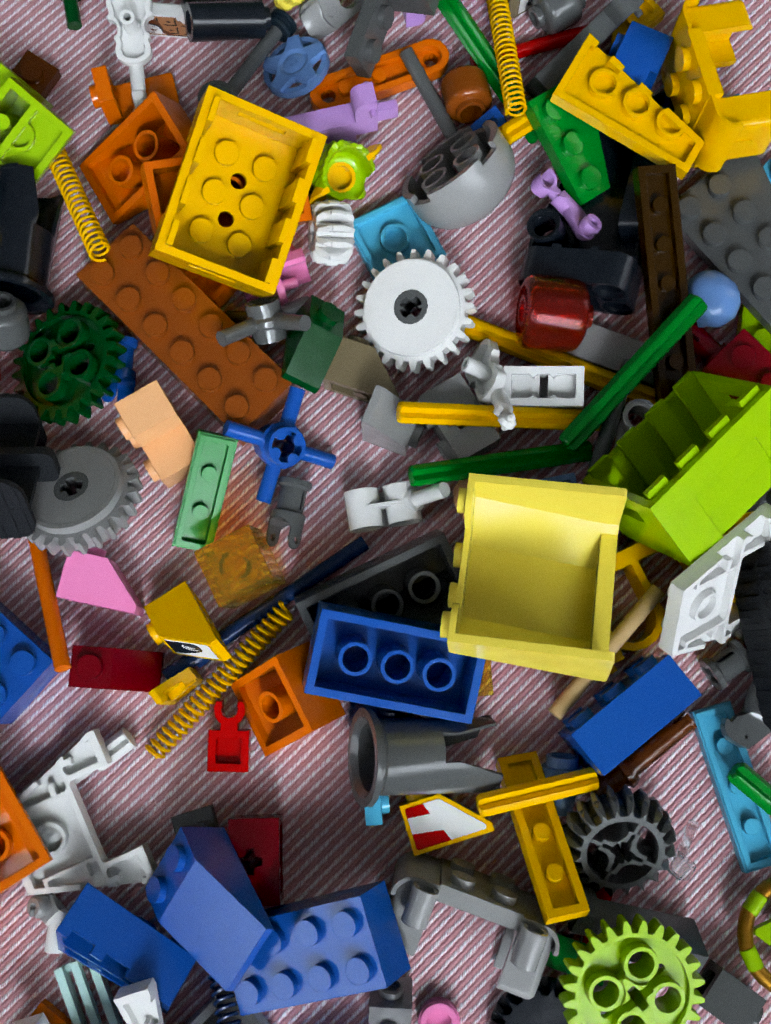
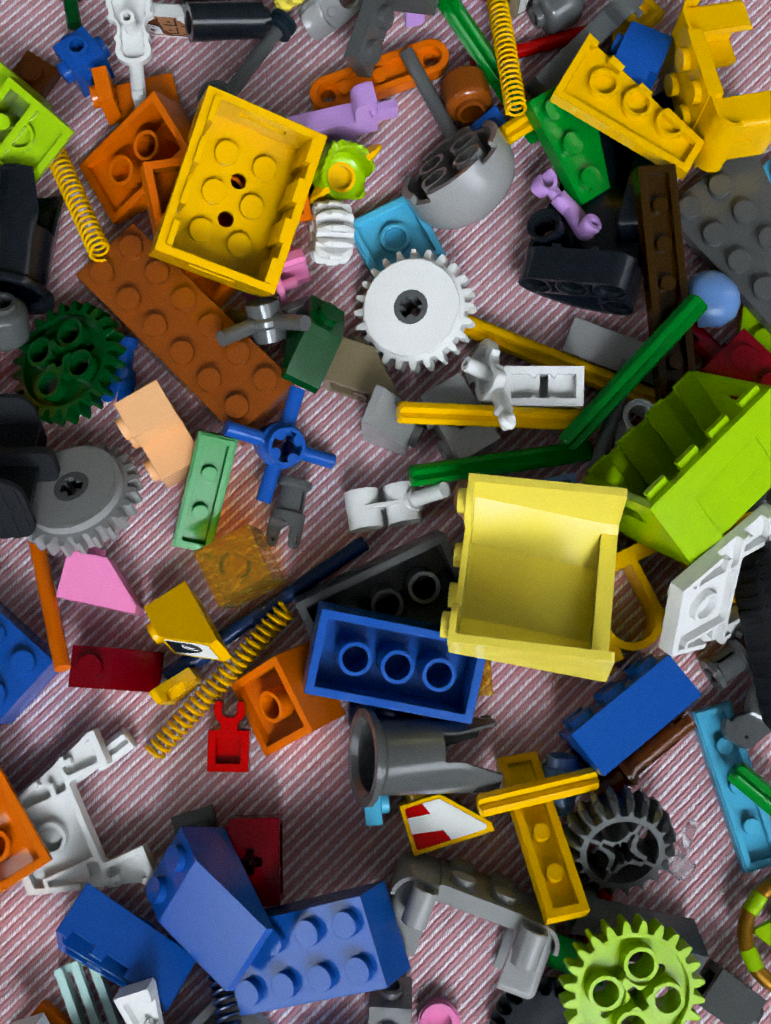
(51, 912): arm -> none
(77, 55): none -> blue brick
(294, 64): medium blue wheel -> none
(552, 313): clear red head -> none
(617, 640): tan bar -> none

